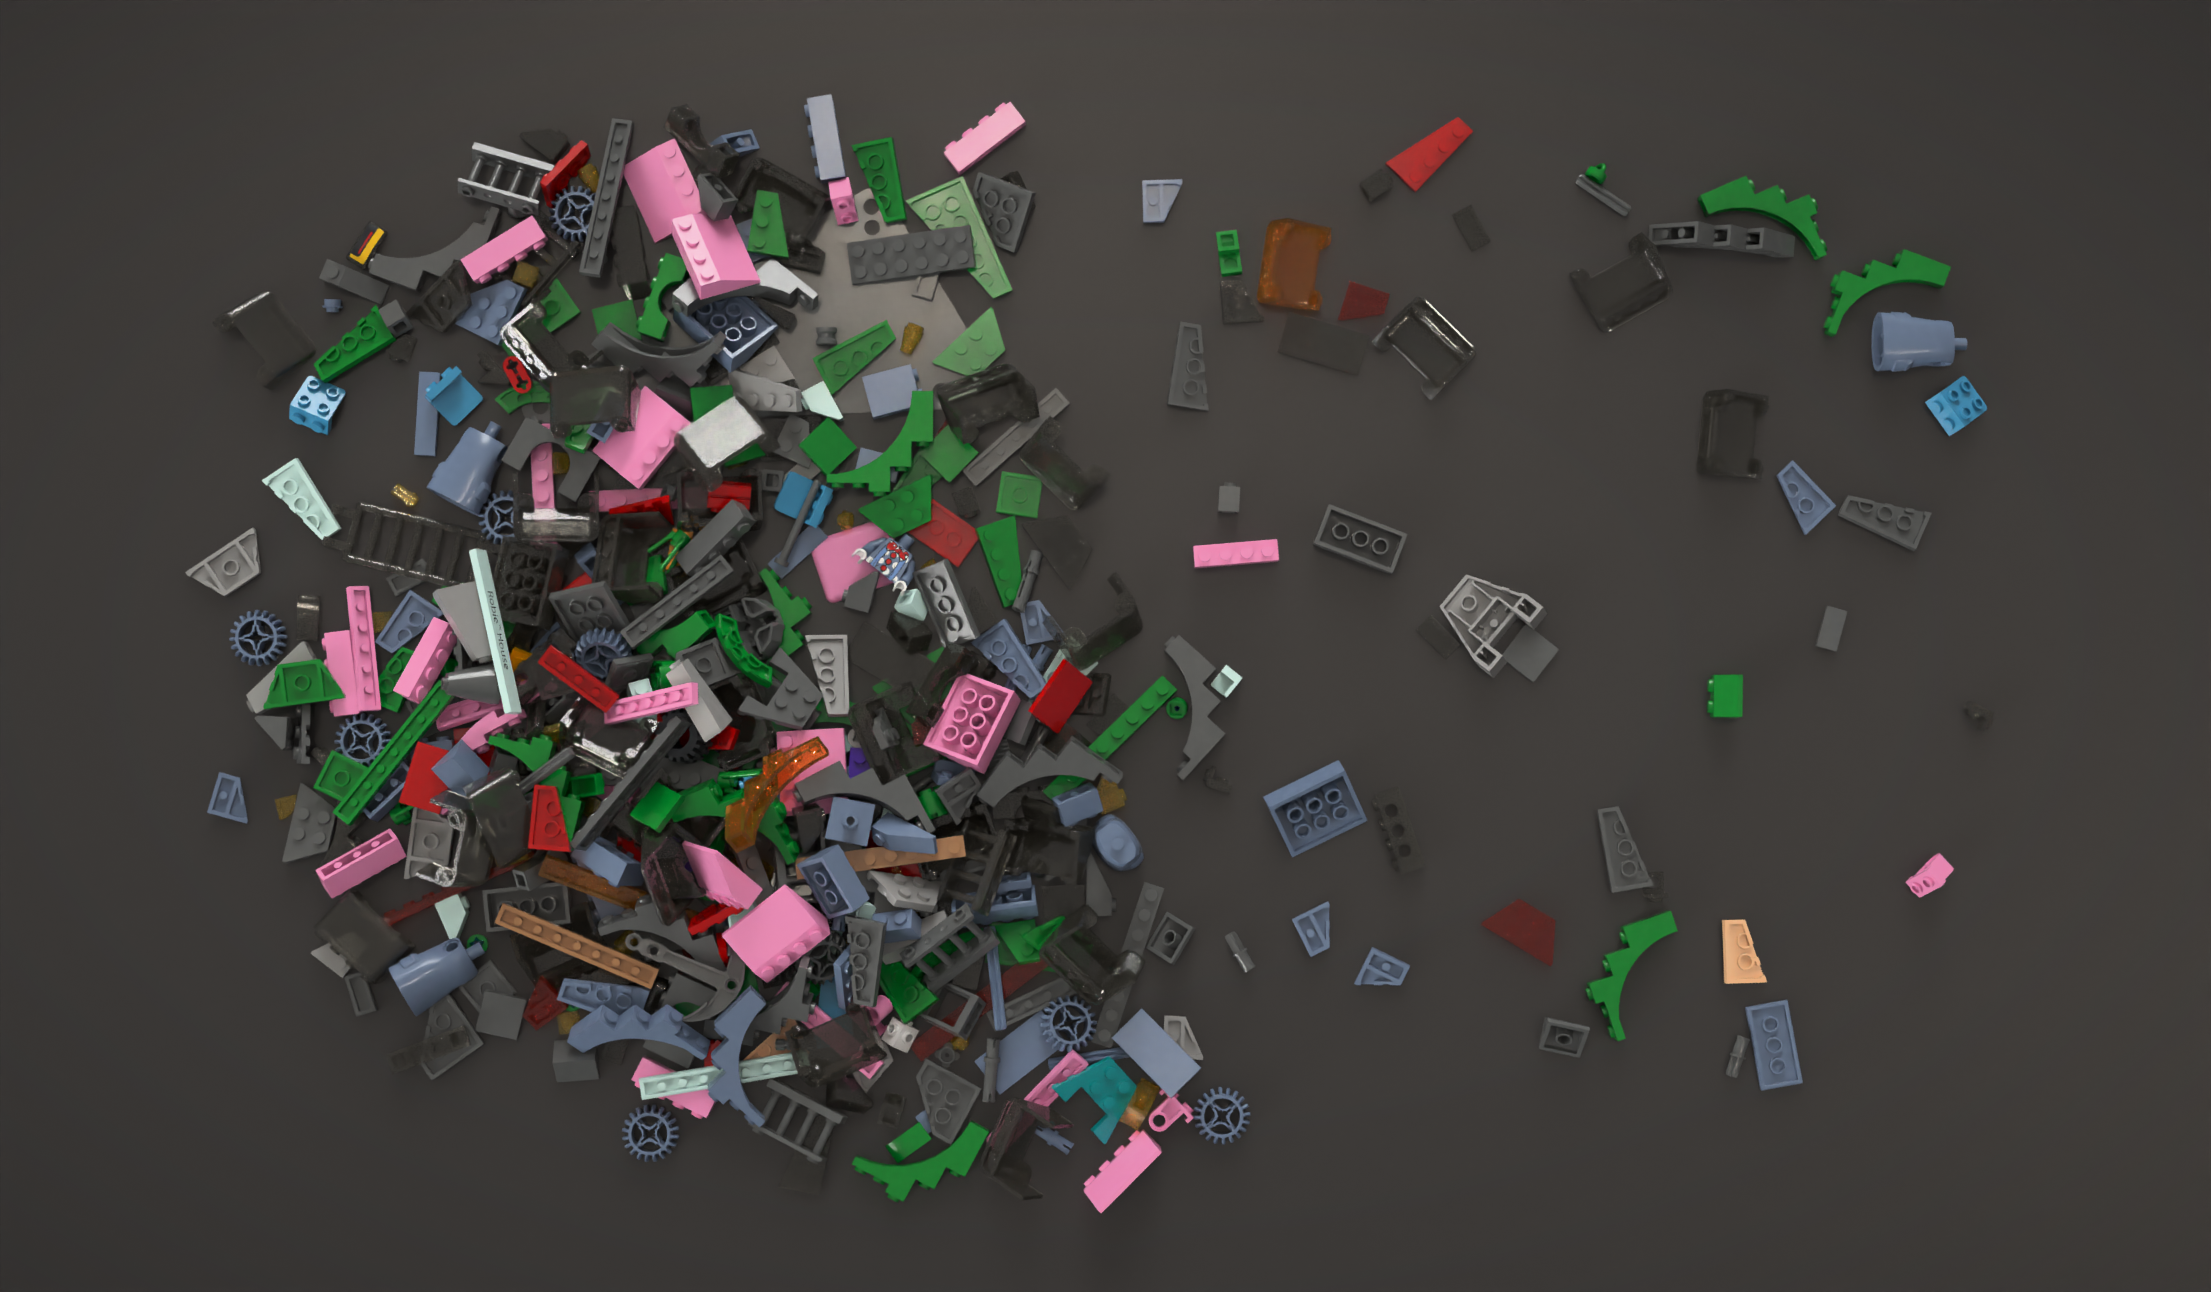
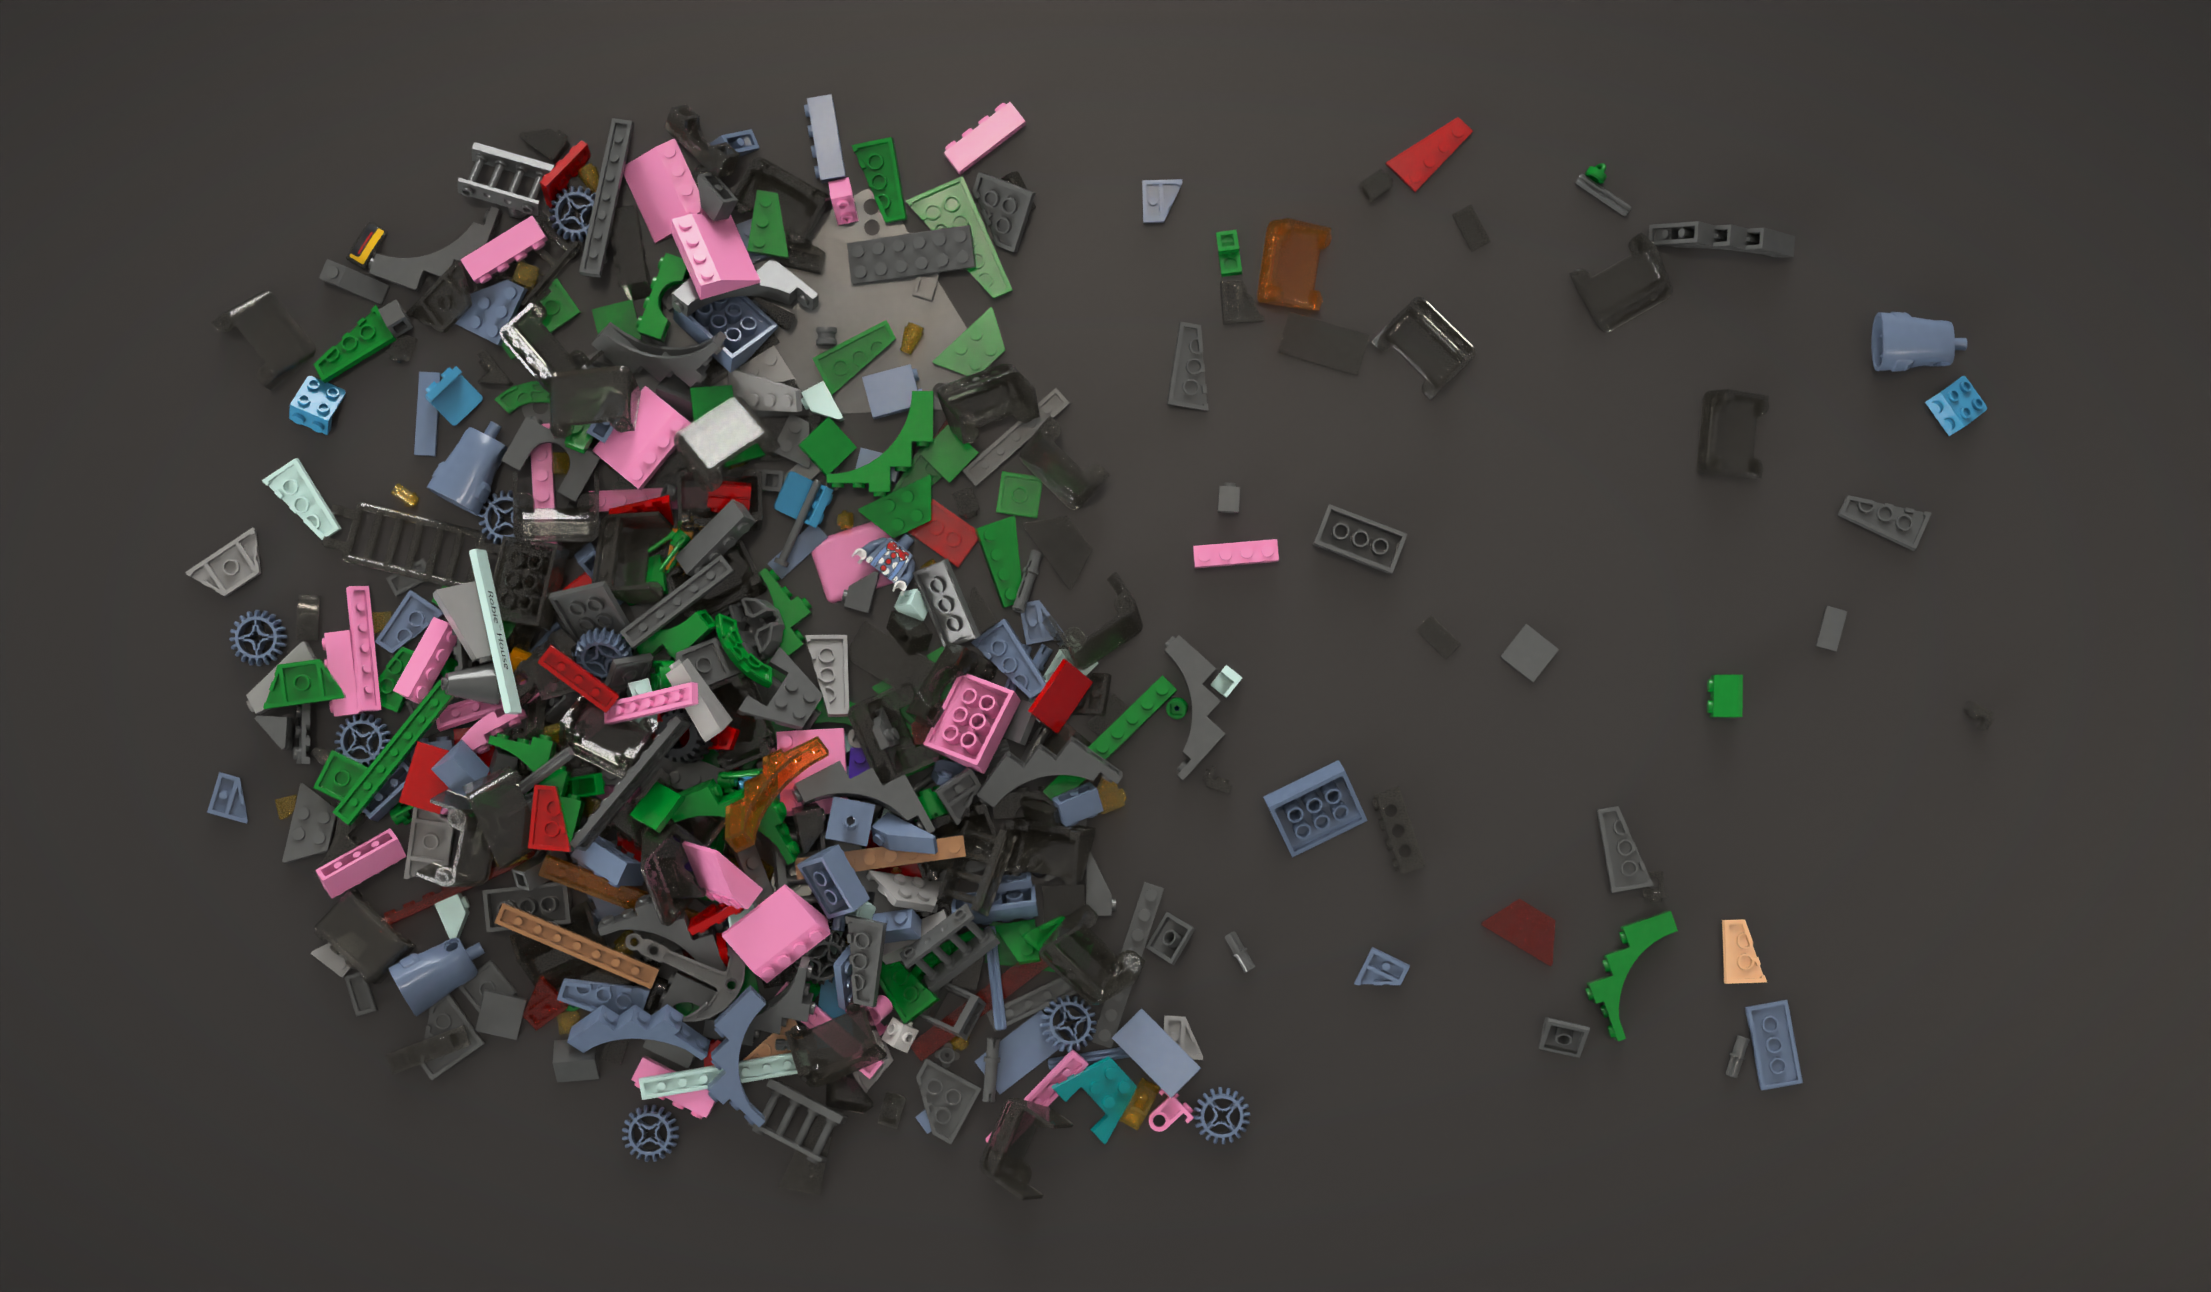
(332, 305): sand blue plate -> none
(478, 938): green tile -> none
(521, 372): red beam -> none
(901, 1177): green arch -> none
(908, 1142): green slope -> none
(1052, 1137): sand blue pin -> none
(1116, 844): sand blue torso -> none
(1122, 1170): bright pink slope -> none
(1314, 928): sand blue wing -> none
(1362, 302): clear red wing -> none
(1484, 614): light grey wedge -> none
(1771, 202): green arch -> none
(1805, 497): sand blue wing -> none
(1907, 269): green arch -> none
(1930, 876): bright pink pin -> none

